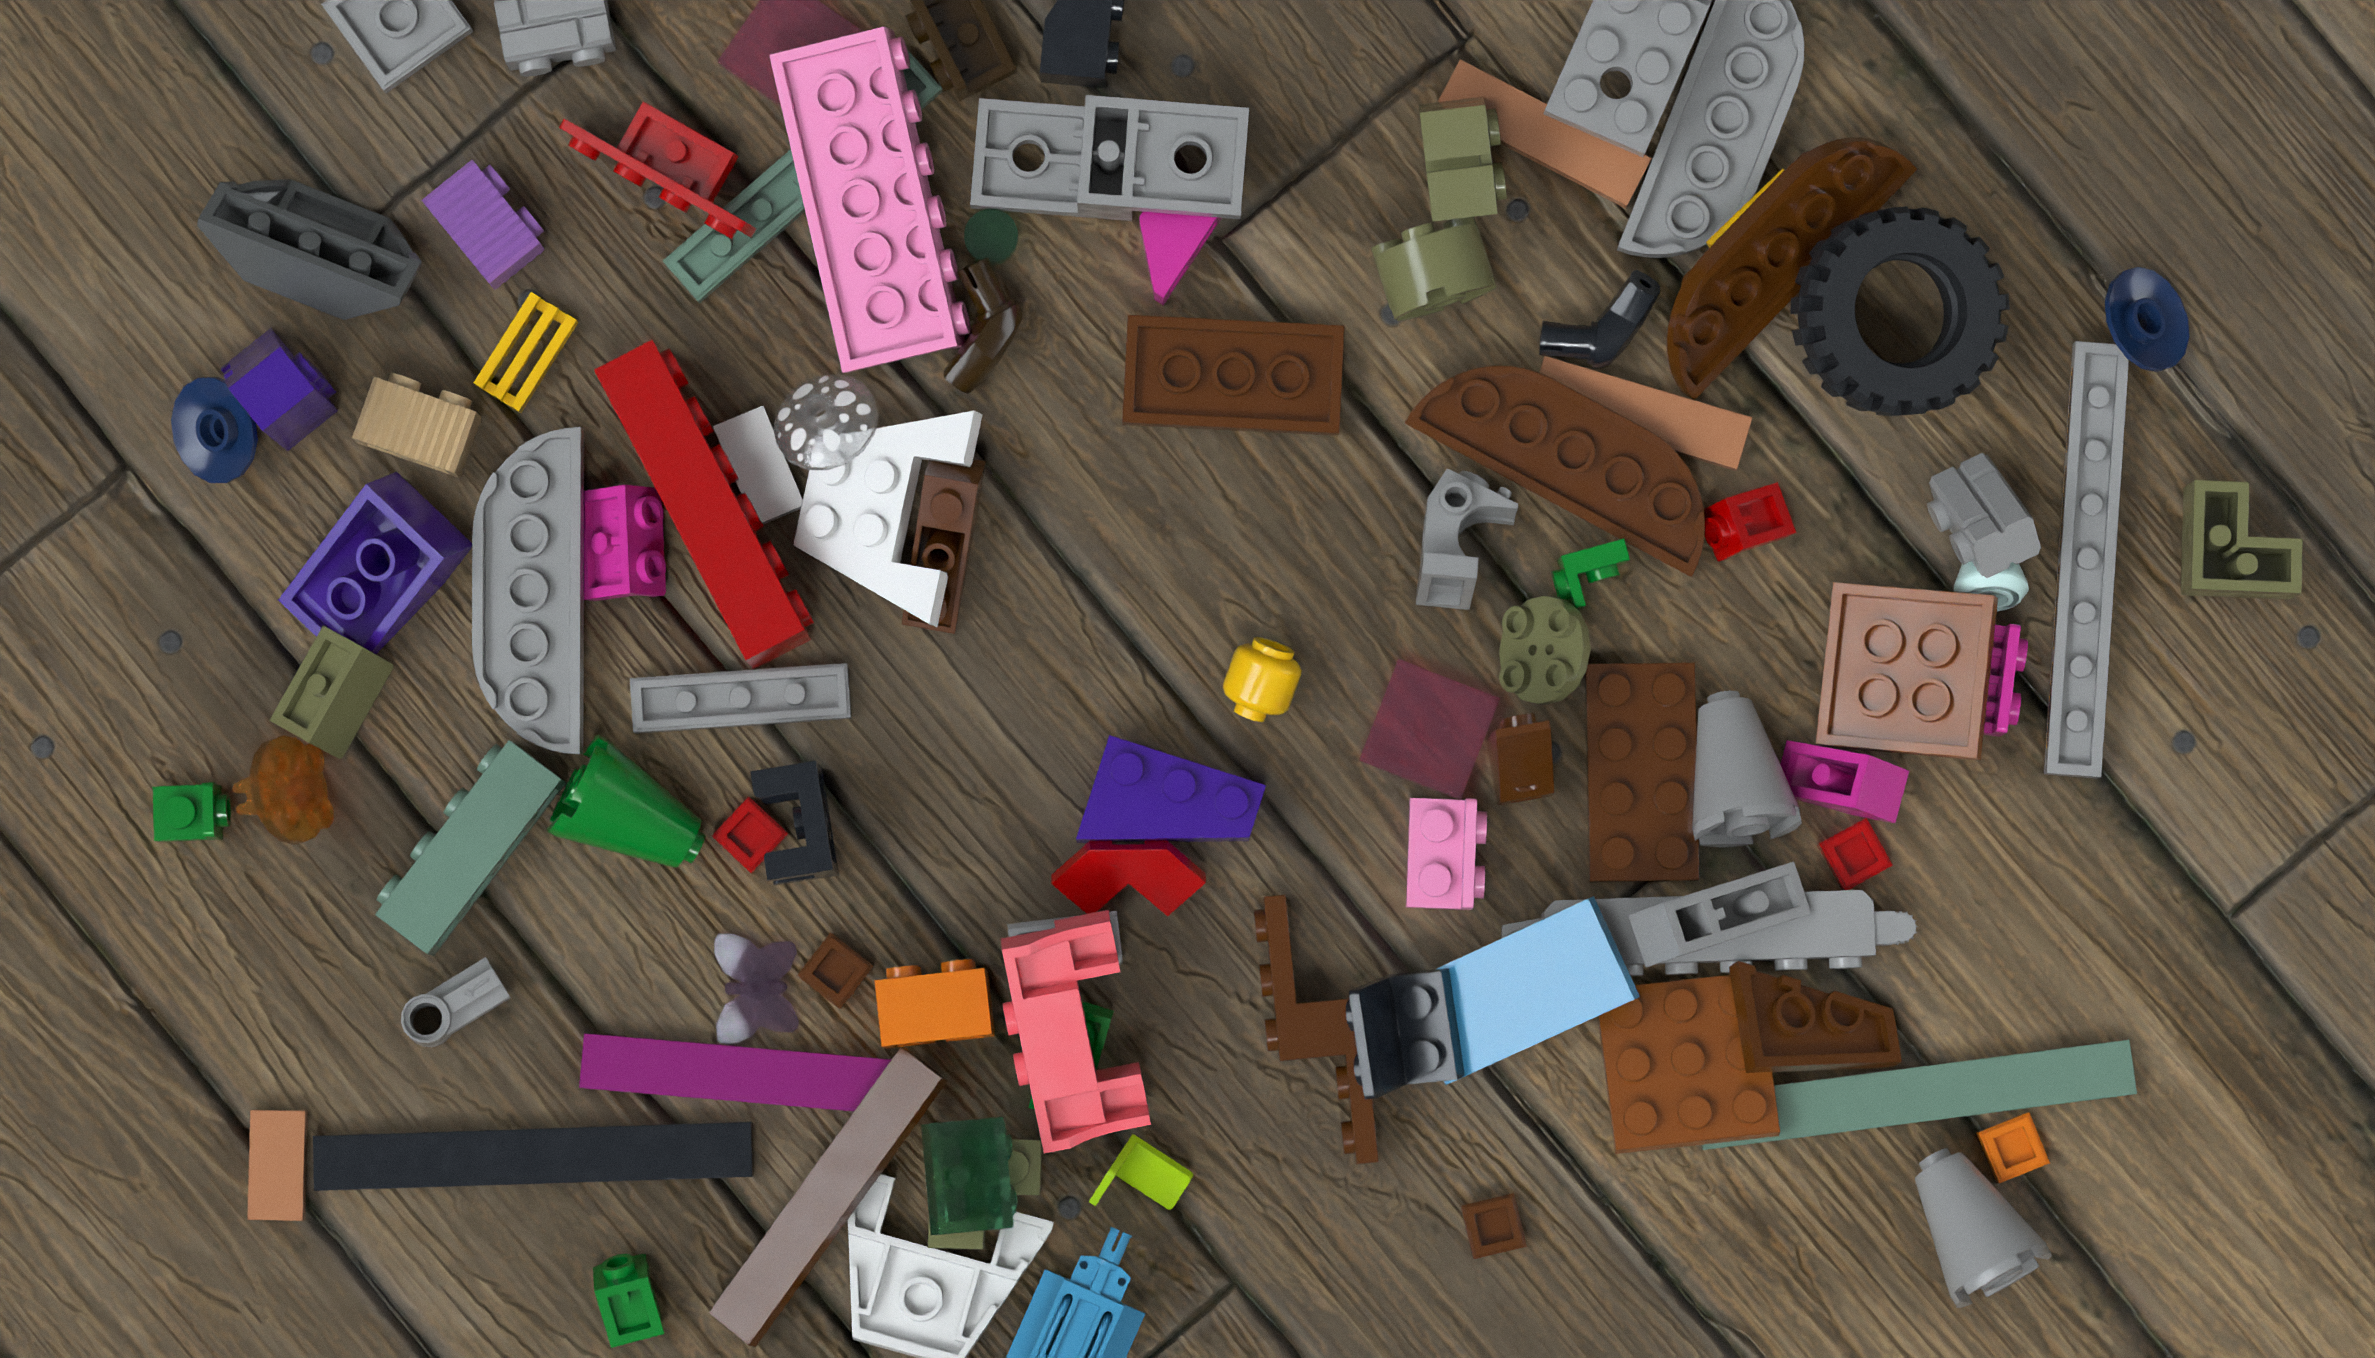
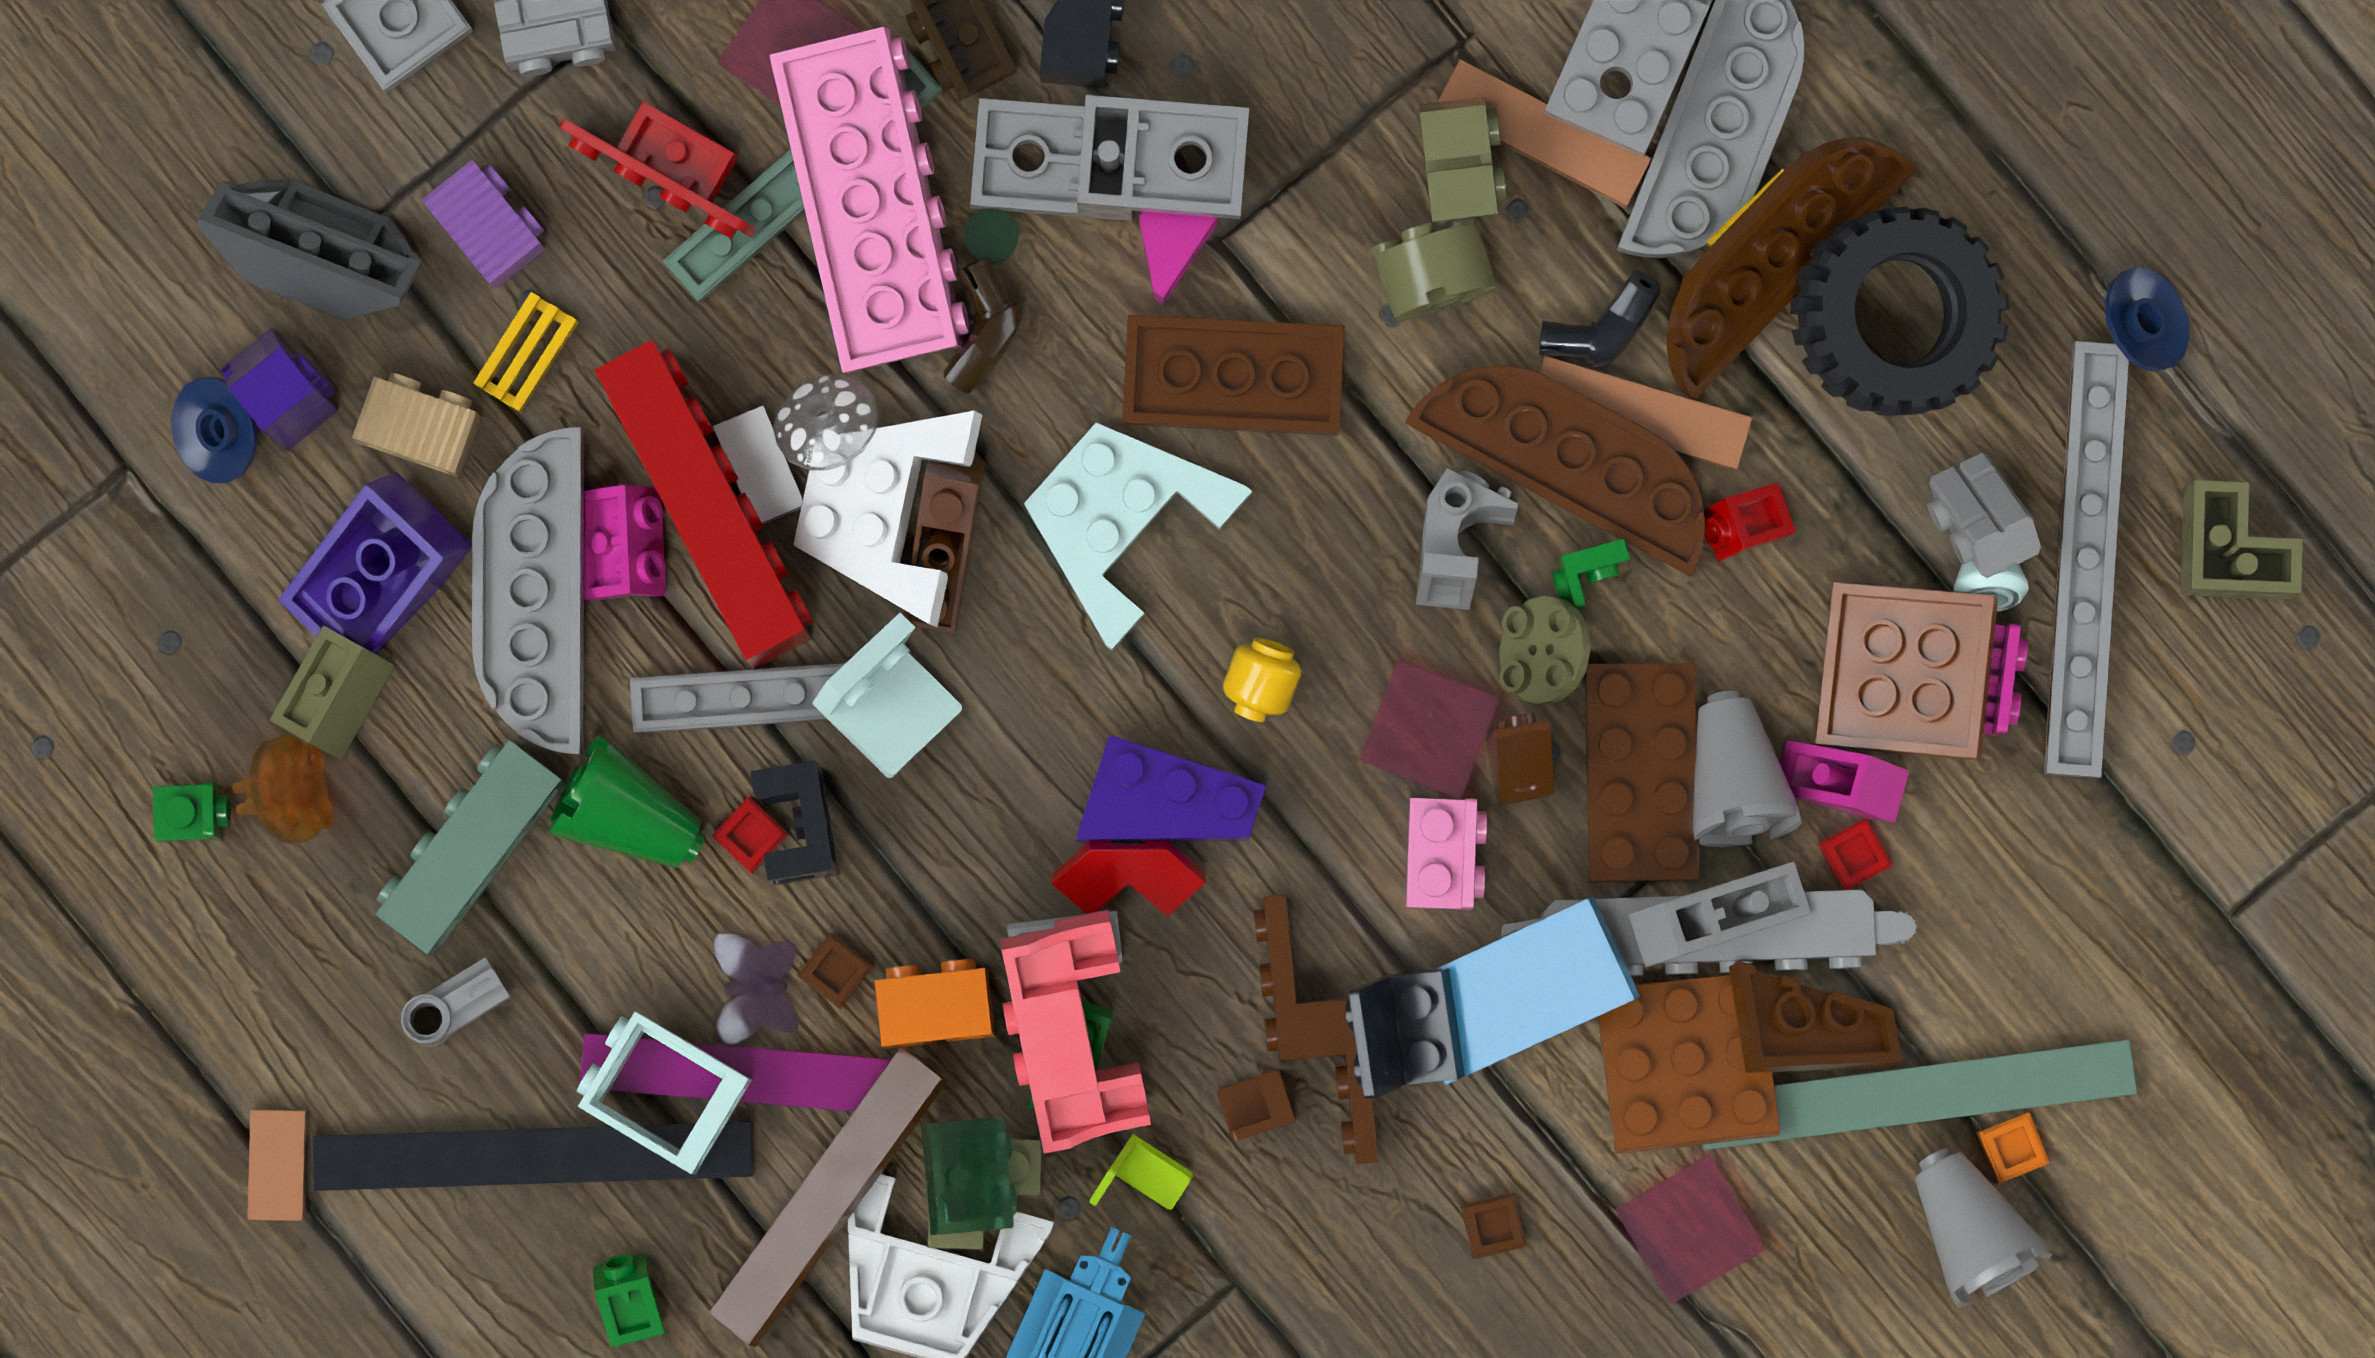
(711, 1122): none -> light aqua window
(887, 700): none -> light aqua bracket
(1104, 501): none -> light aqua wing
(1255, 1105): none -> reddish brown panel
(1689, 1229): none -> clear pink tile

